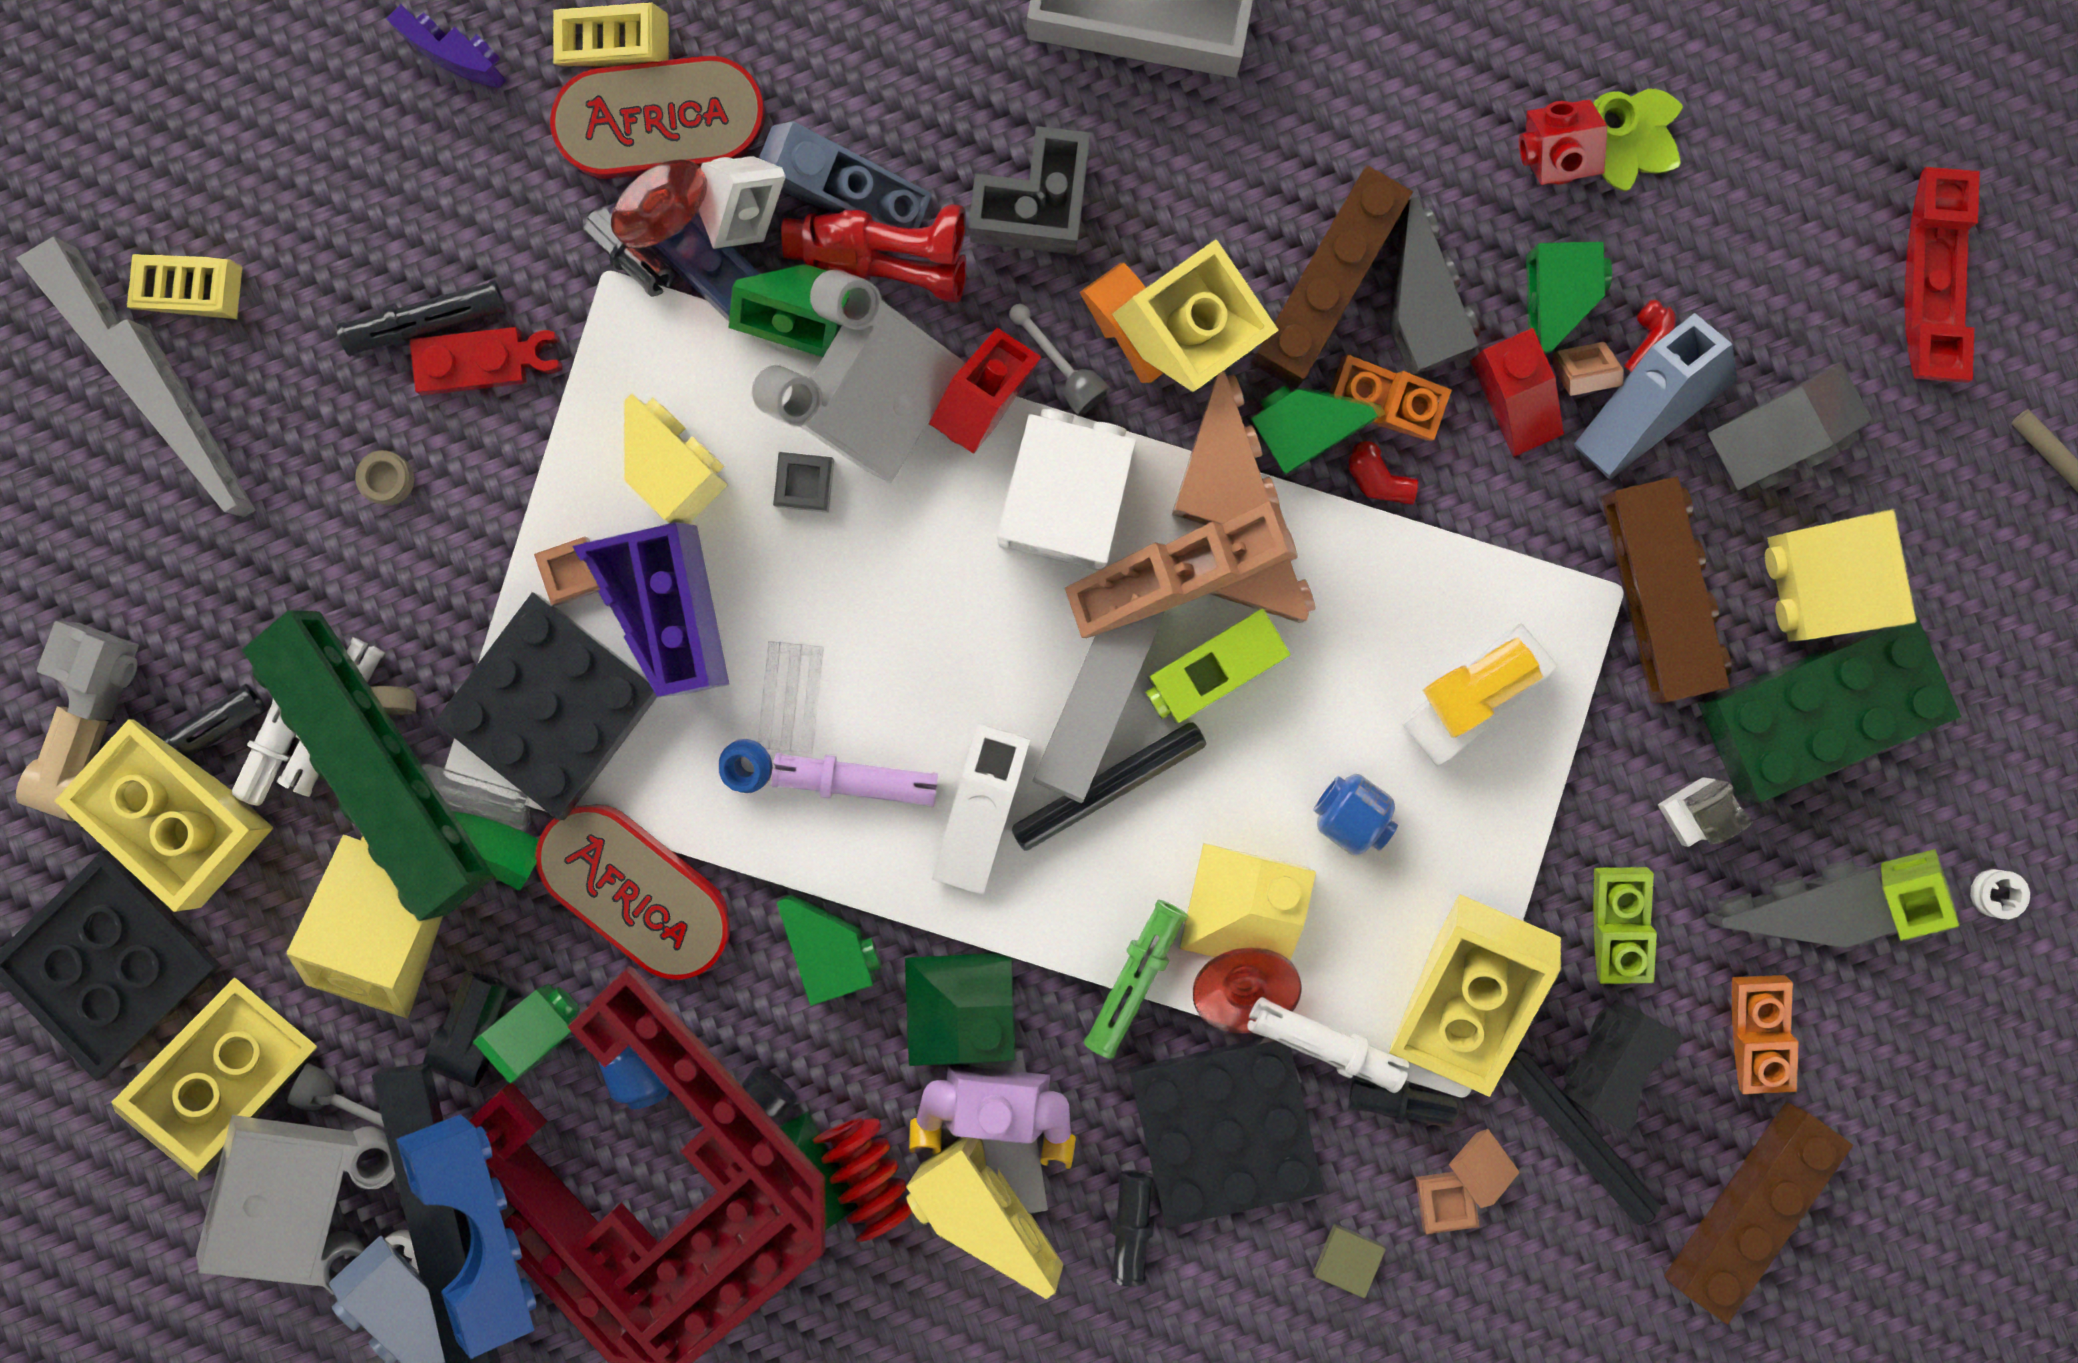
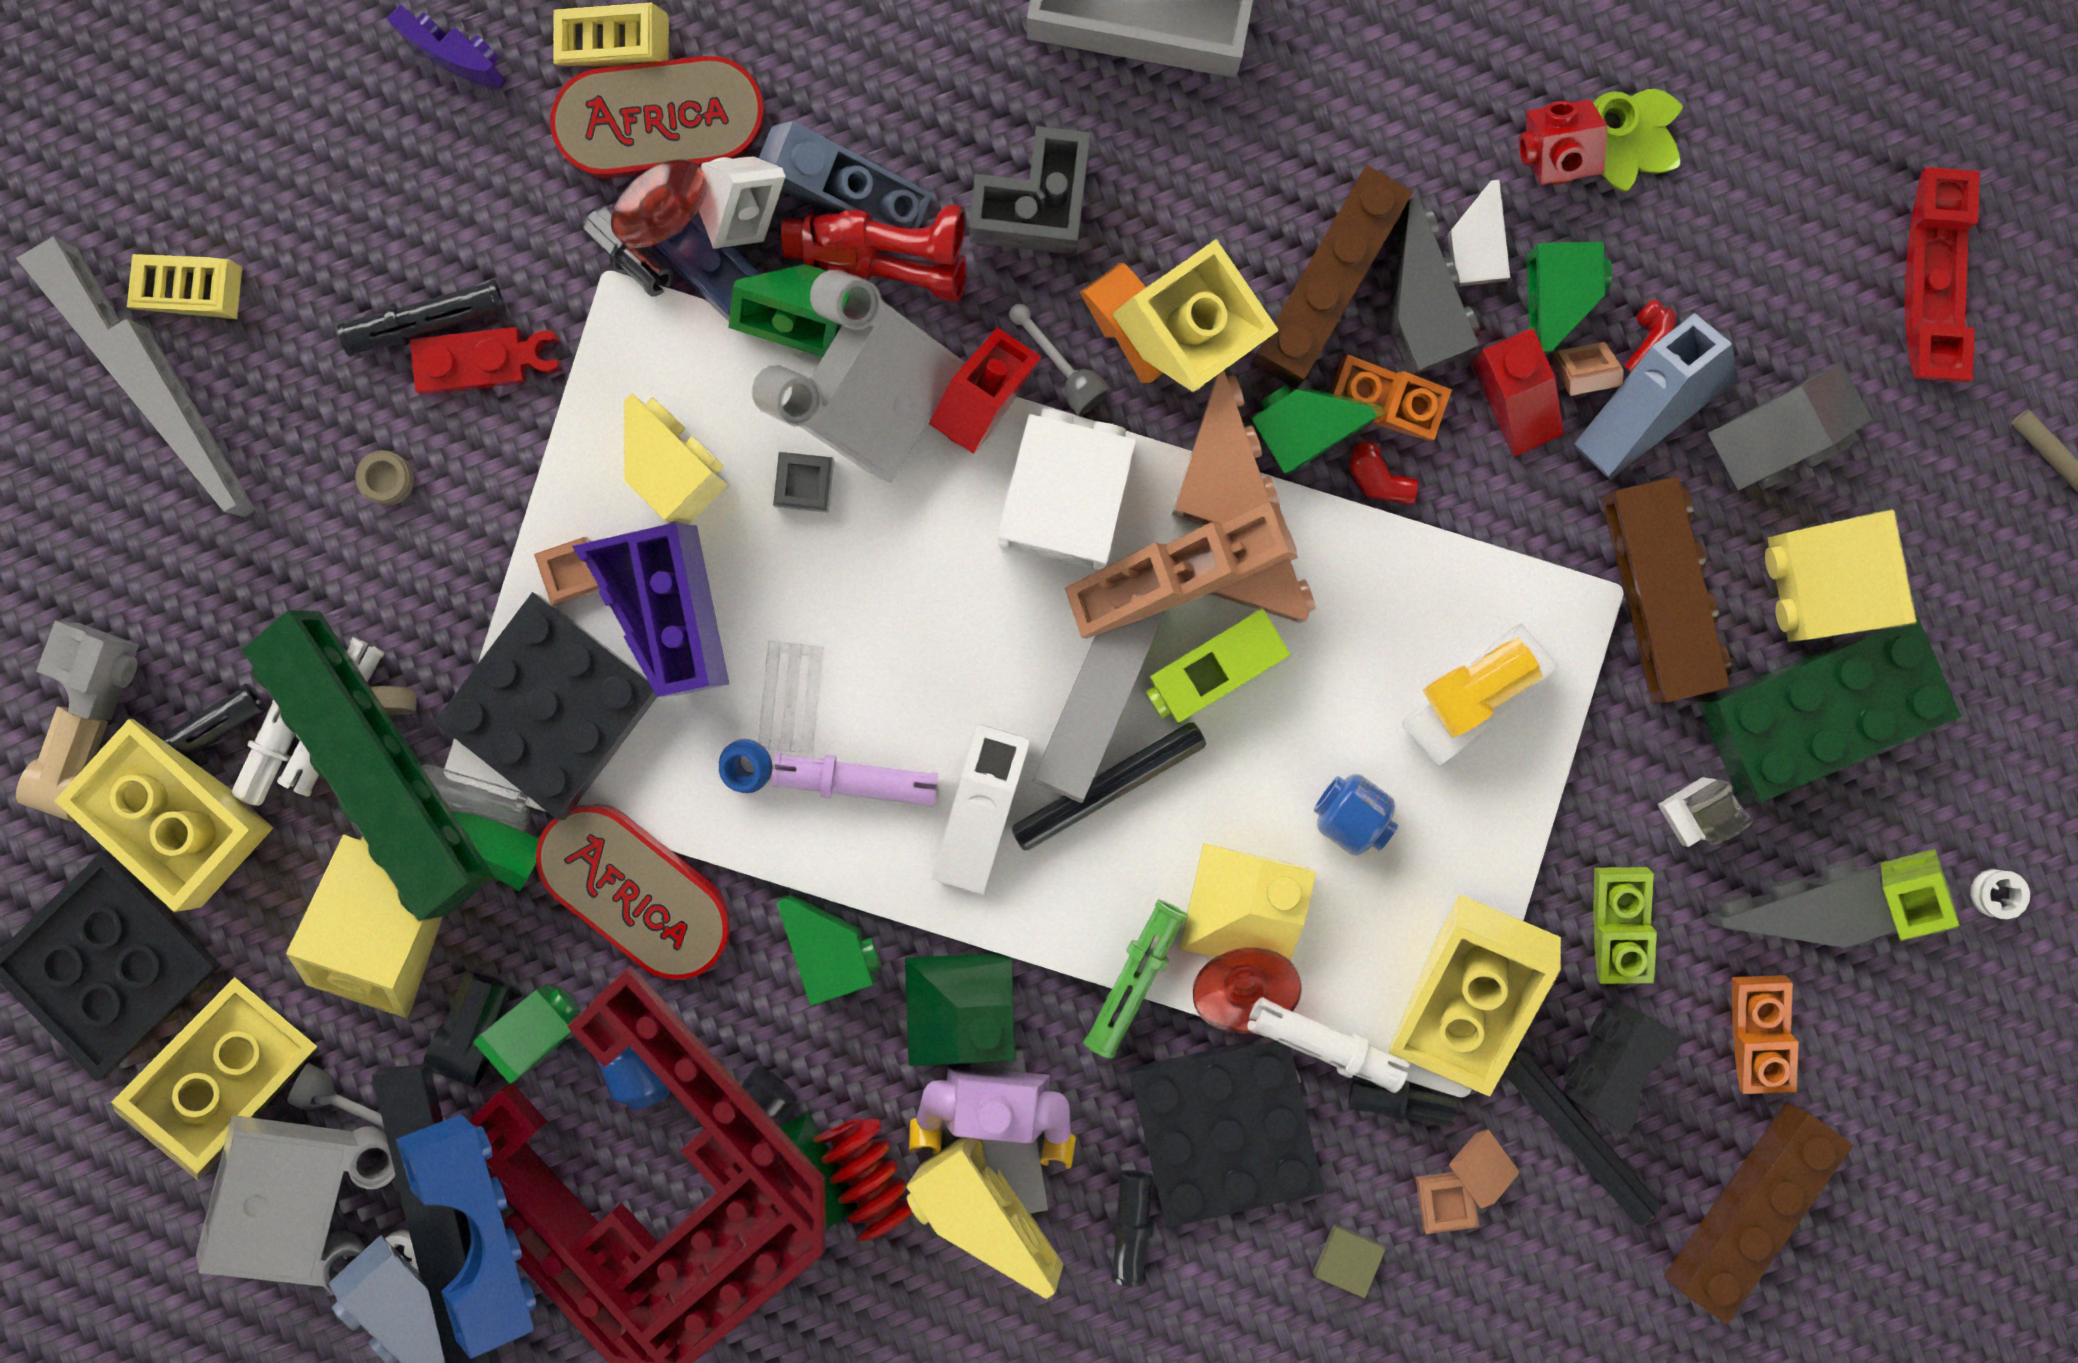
(1479, 240): none -> white tile

